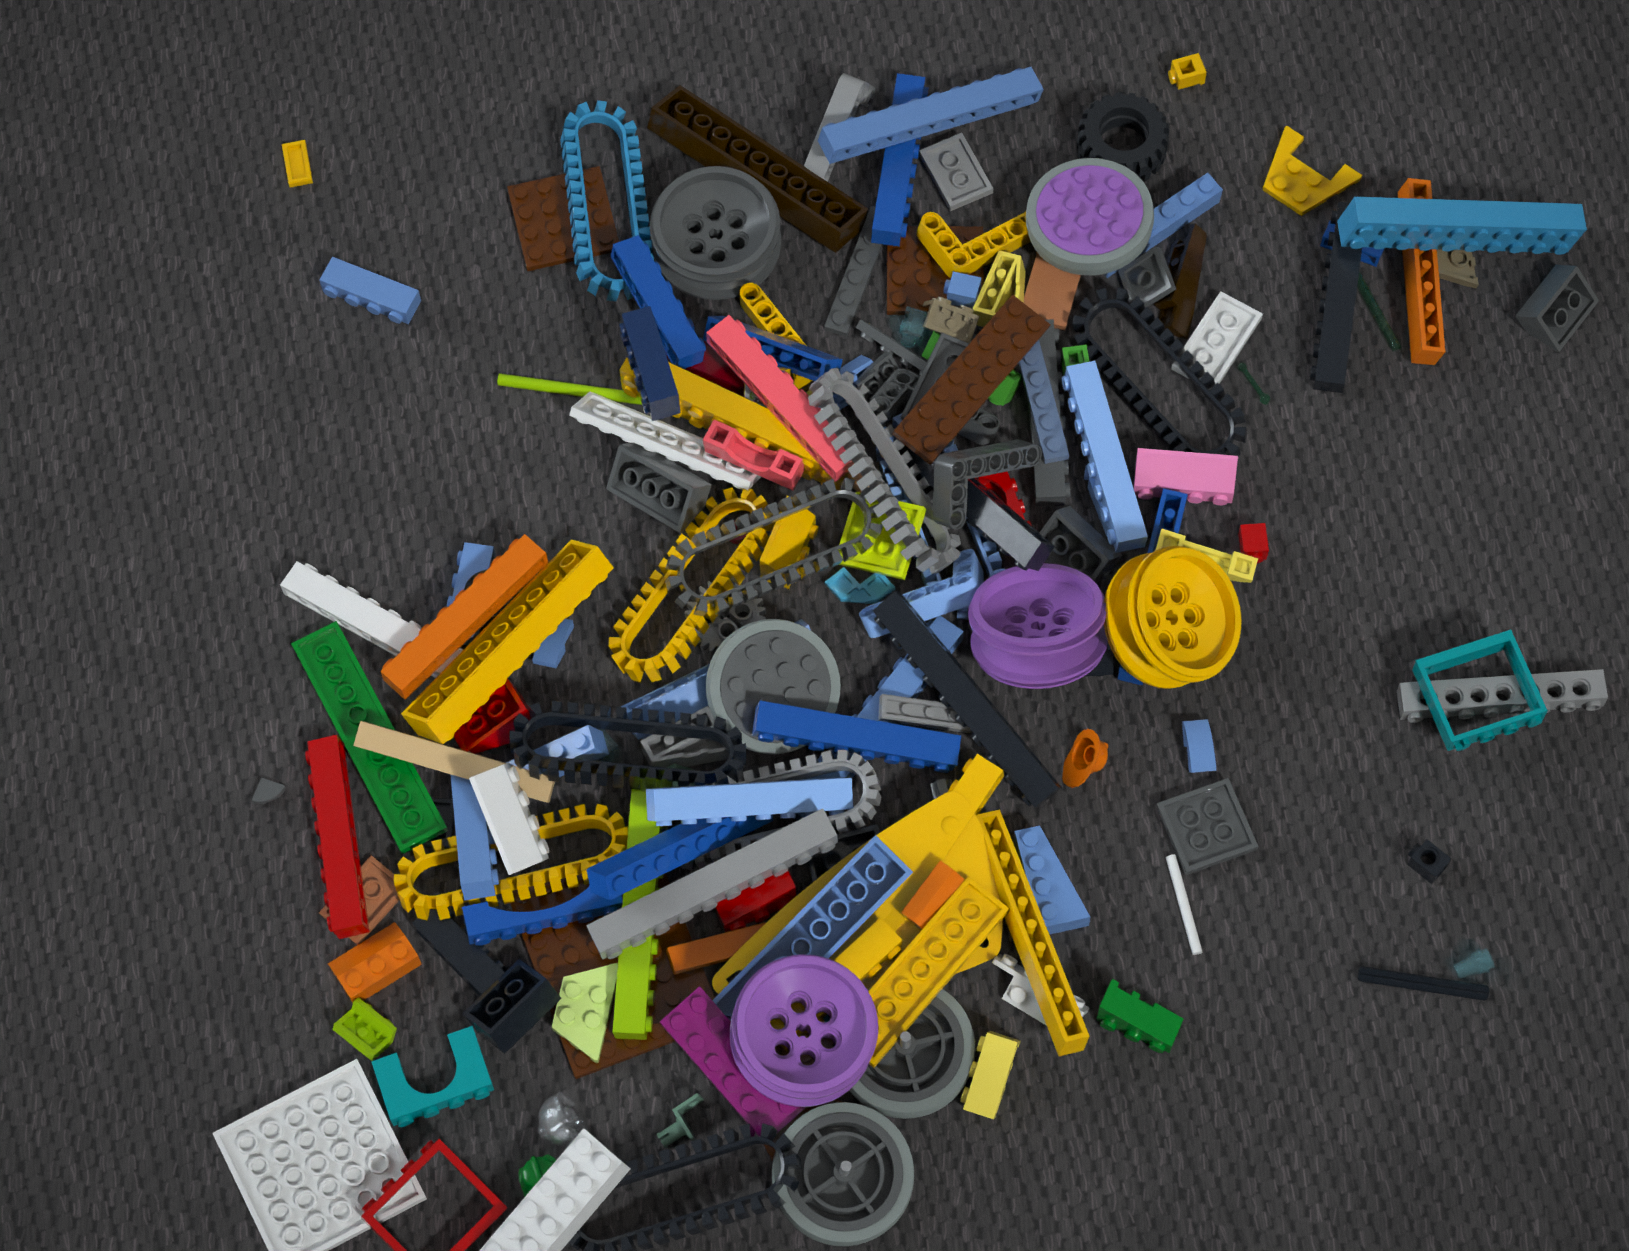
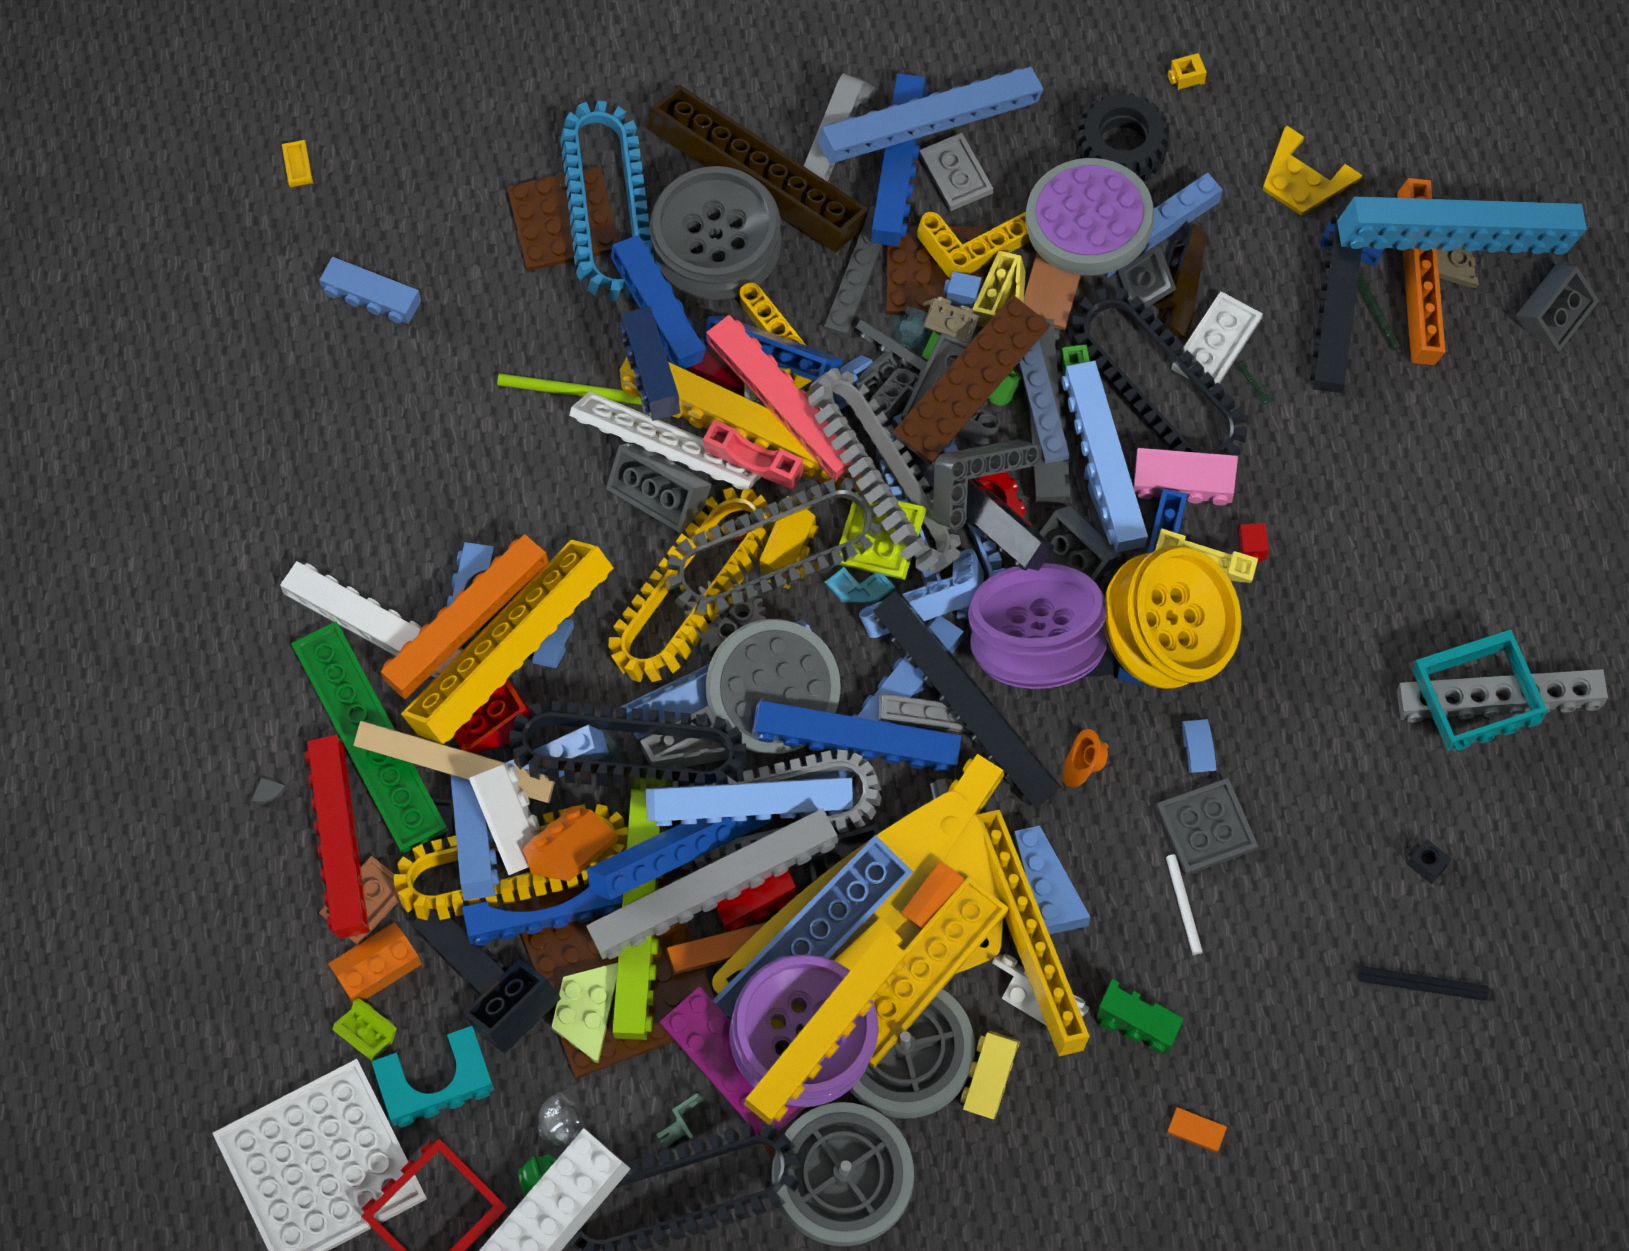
(568, 844): none -> orange slope
(825, 1029): none -> yellow brick
(1197, 1130): none -> orange tile
(1474, 964): clear light blue cone -> none

